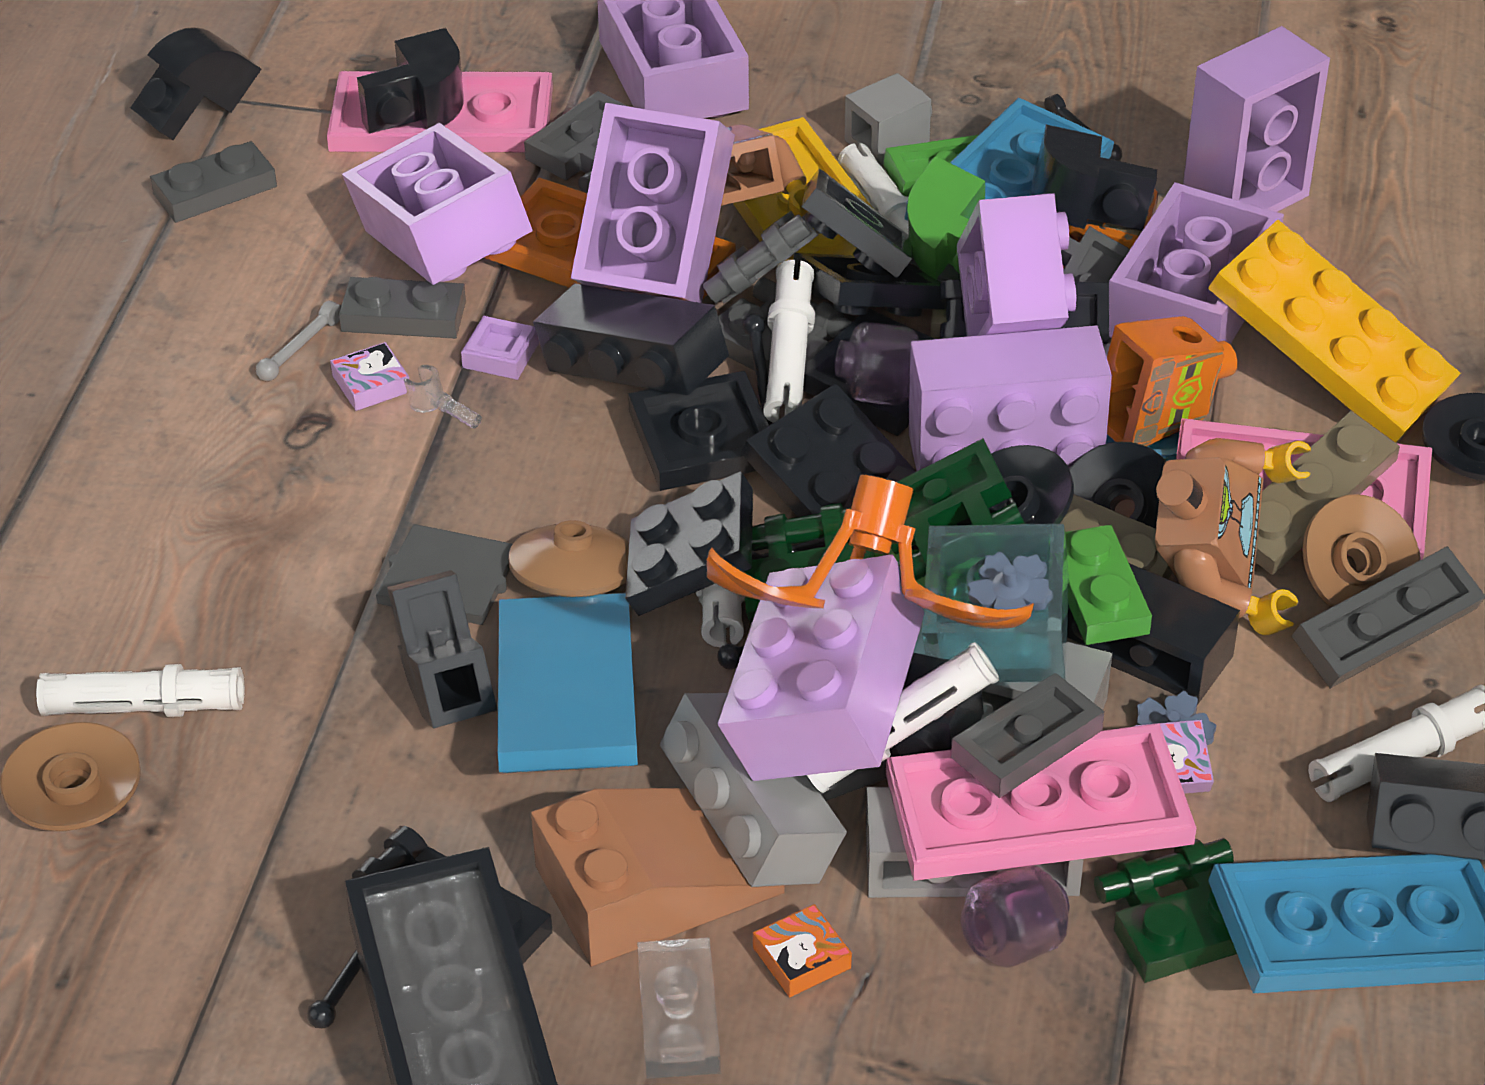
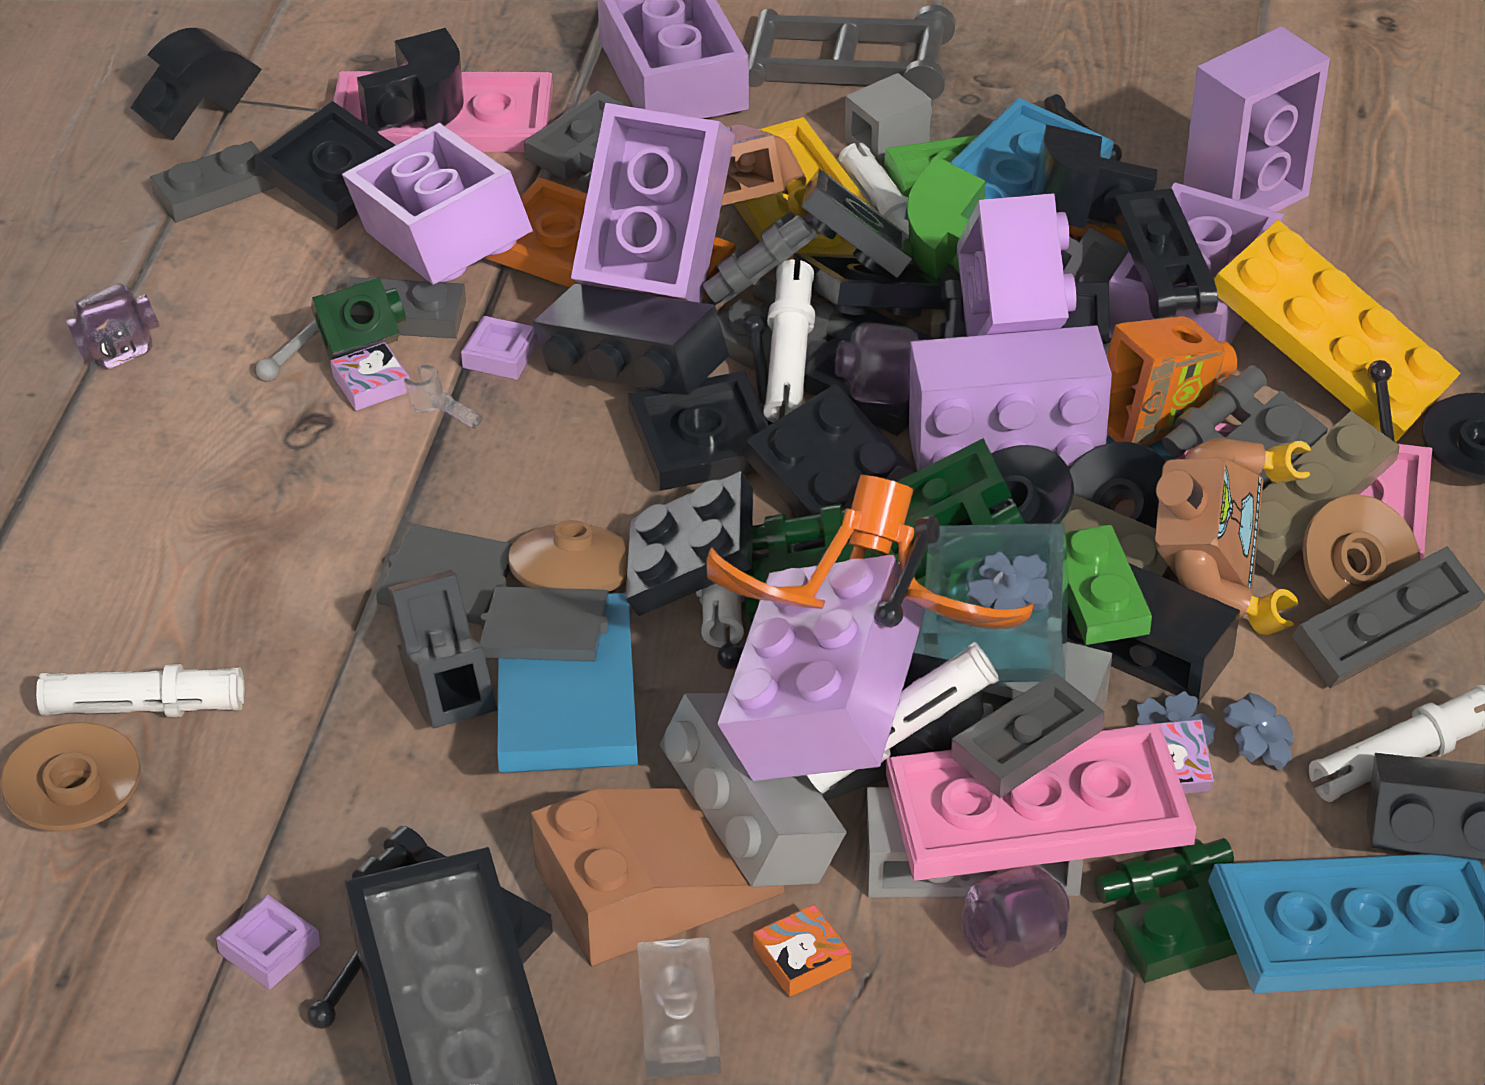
(112, 326): none -> clear purple head
(268, 942): none -> lavender tile
(313, 157): none -> black plate
(345, 336): none -> dark green brick
(544, 623): none -> dark grey piece
(927, 531): none -> black hinge
(930, 27): none -> flat silver piece
(1165, 253): none -> black plate
(1260, 730): none -> sand blue plant
(1271, 424): none -> dark grey plate
(1380, 372): none -> black hinge

